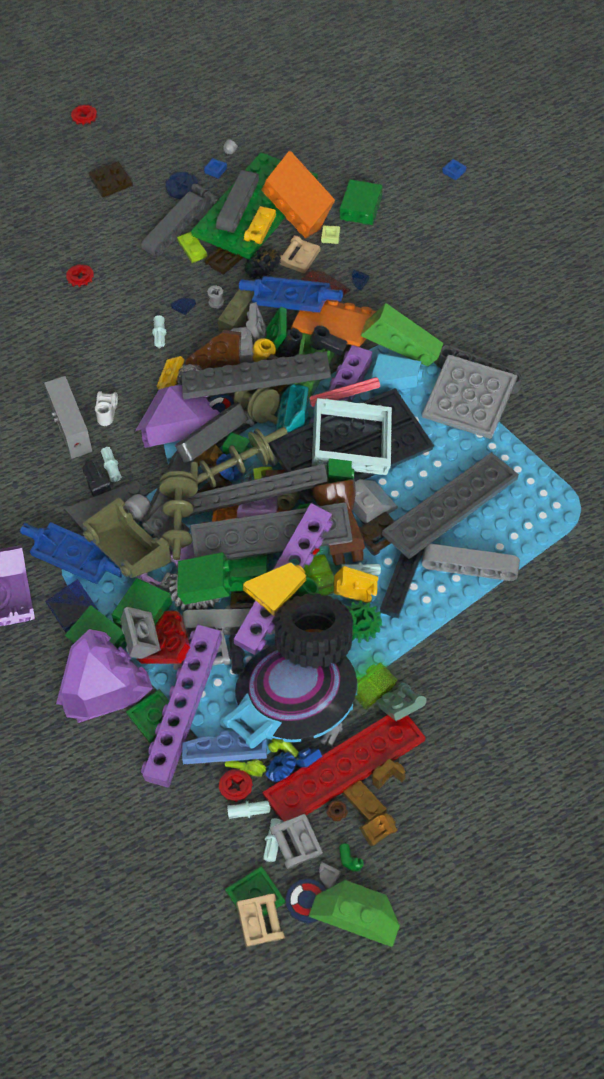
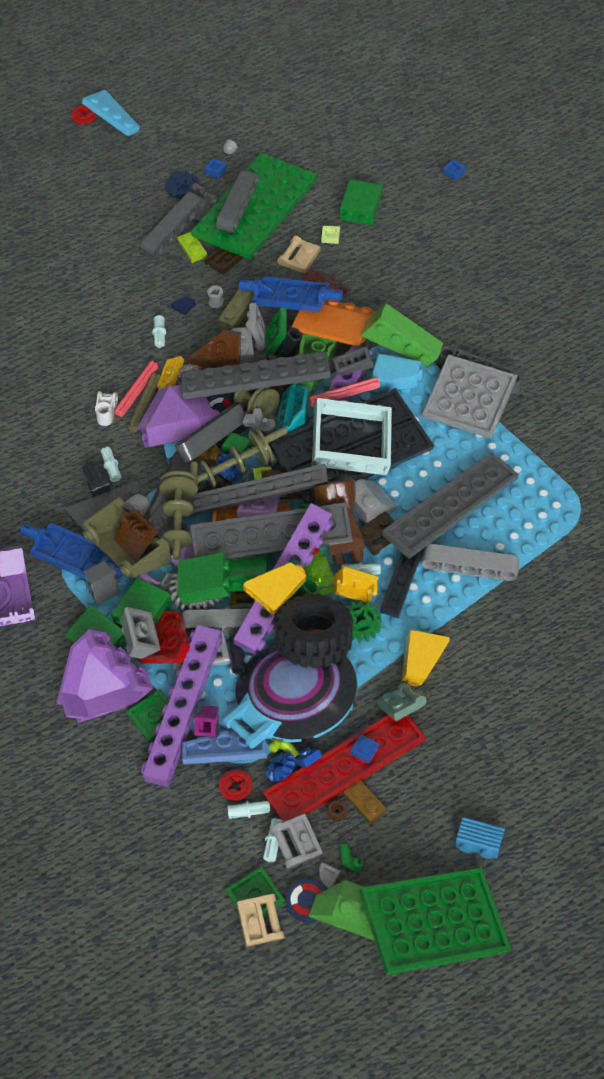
(68, 417): light grey brick -> none
(70, 604): tile -> none
(74, 272): red gear -> none
(101, 582): none -> dark grey brick
(108, 109): none -> medium azure wing
(110, 179): dark brown plate -> none
(135, 534): none -> reddish brown hinge
(136, 389): none -> coral axle
(144, 402): none -> olive axle
(206, 721): none -> magenta brick
(253, 767): lime plate -> none
(258, 421): none -> light grey hips
(260, 225): yellow plate -> none
(262, 263): black gear -> none
(262, 349): yellow head -> none
(288, 500): olive brick -> none
(298, 195): orange slope -> none
(323, 339): black piece -> none
(332, 735): light grey pin -> none
(339, 470): green brick -> none
(352, 356): none -> dark grey slope
(359, 279): clear blue tile -> none
(364, 749): none -> blue plate
(374, 685): clear neon green brick -> none
(378, 828): pearl gold bracket -> none
(389, 768): pearl gold bracket -> none
(421, 655): none -> yellow slope
(434, 921): none -> green plate
(479, 838): none -> dark azure brick

